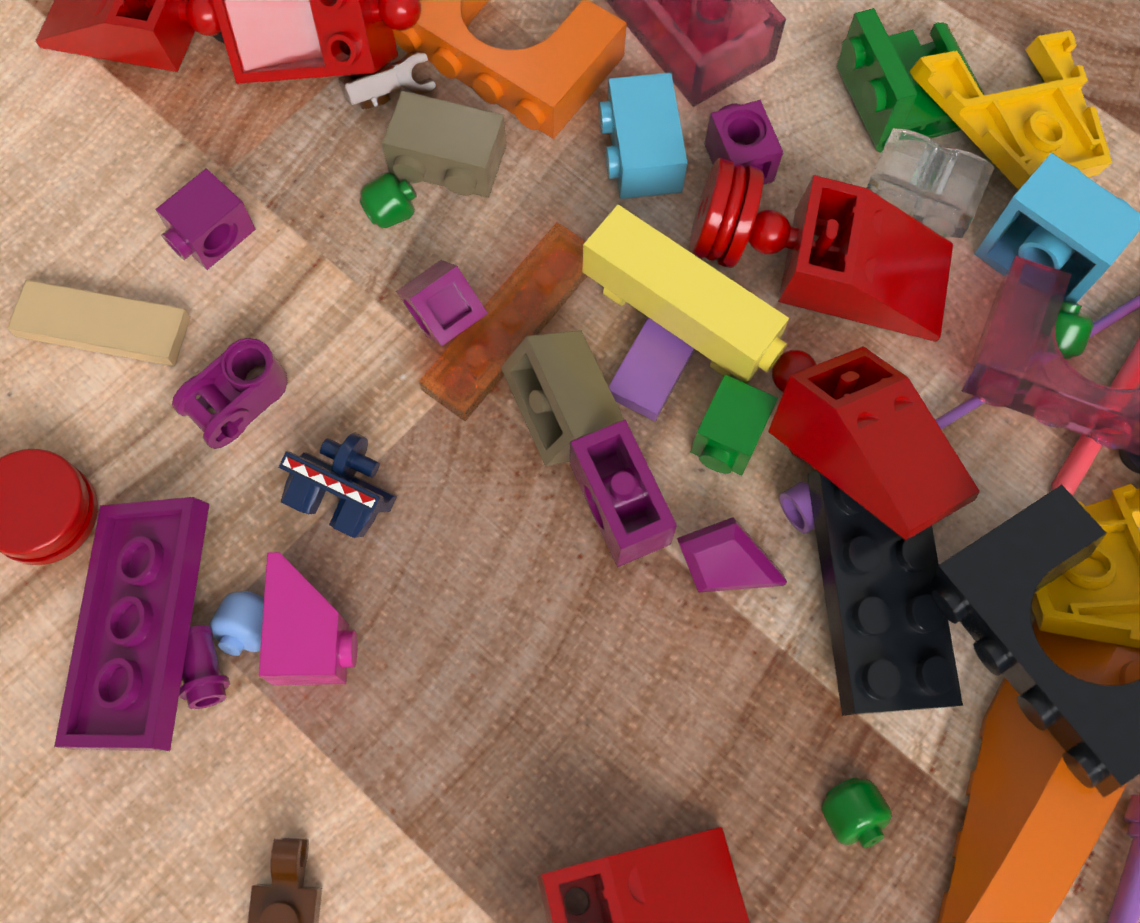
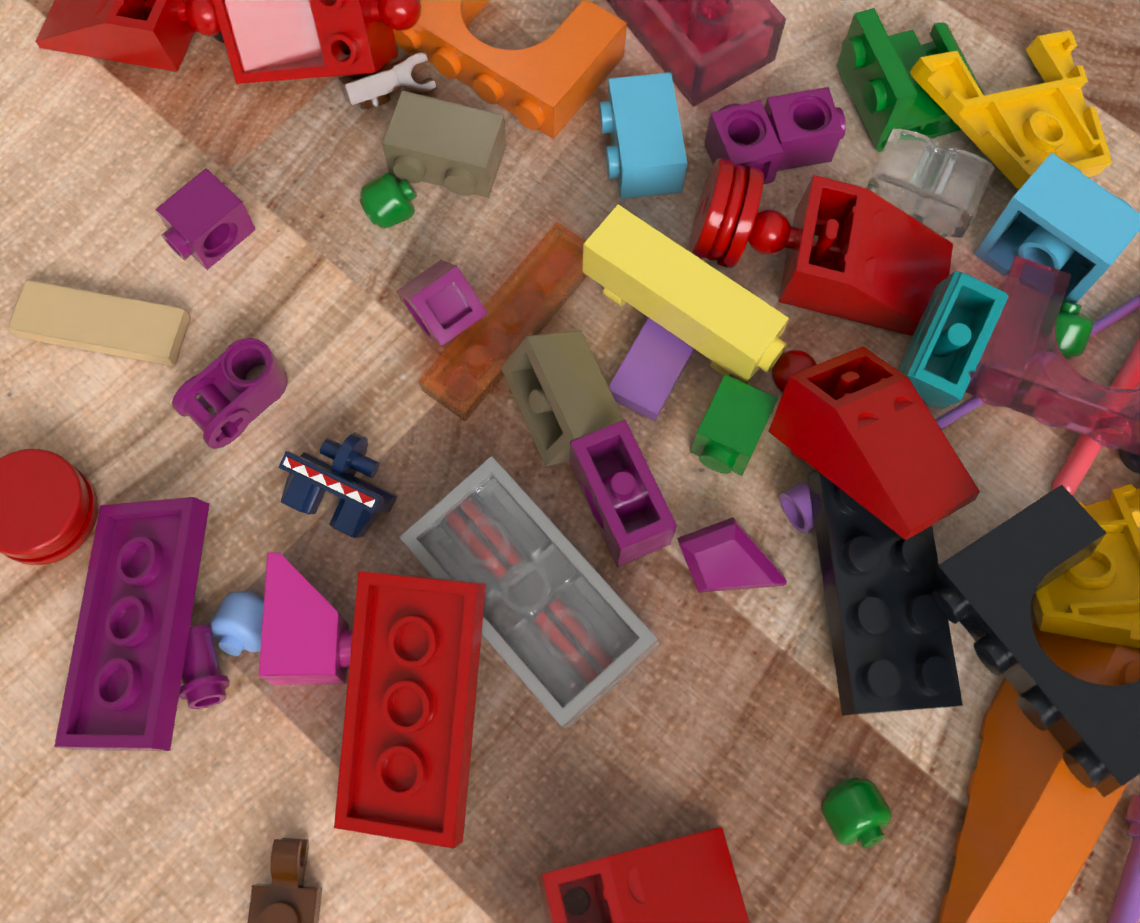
(410, 707): none -> red plate
(542, 598): none -> clear brick
(810, 111): none -> magenta brick
(951, 338): none -> teal brick

